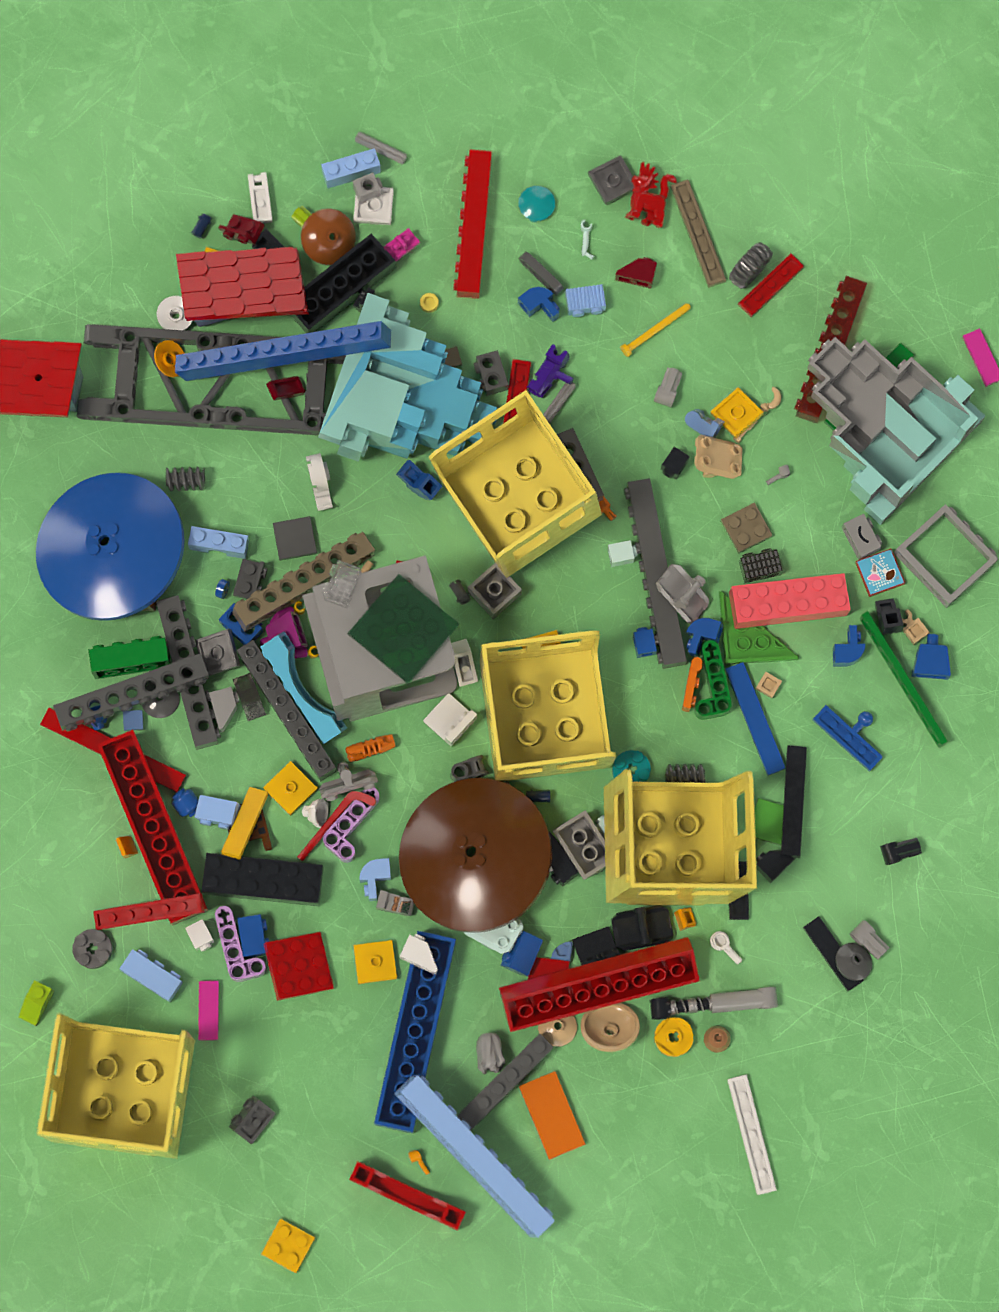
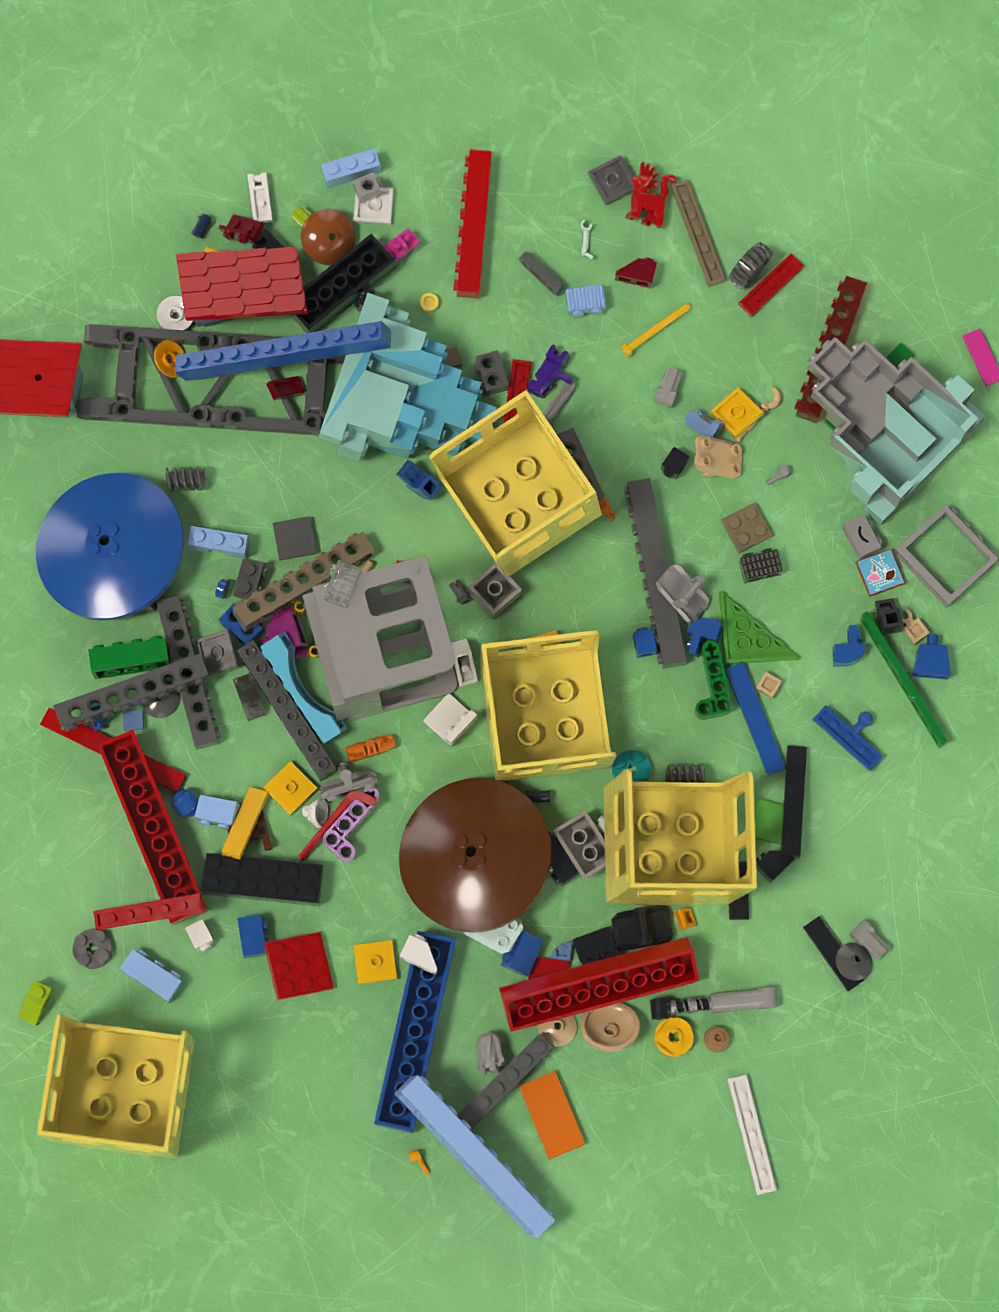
(126, 846): light orange slope -> none
(208, 1011): dark pink tile -> none
(224, 706): light grey slope -> none
(234, 943): lavender beam -> none
(251, 1119): dark grey bracket -> none
(288, 1245): yellow plate -> none
(319, 476): white piece -> none
(374, 871): light blue brick -> none
(380, 147): light grey axle -> none
(394, 904): light grey leg -> none
(403, 629): clear green tile -> none
(407, 1196): red arch -> none
(470, 769): dark grey piece -> none
(536, 203): teal dish -> none
(537, 299): blue brick -> none
(621, 553): light aqua brick -> none
(692, 682): orange hinge -> none
(720, 941): white plate -> none
(789, 601): coral brick -> none
(895, 852): black piece -> none

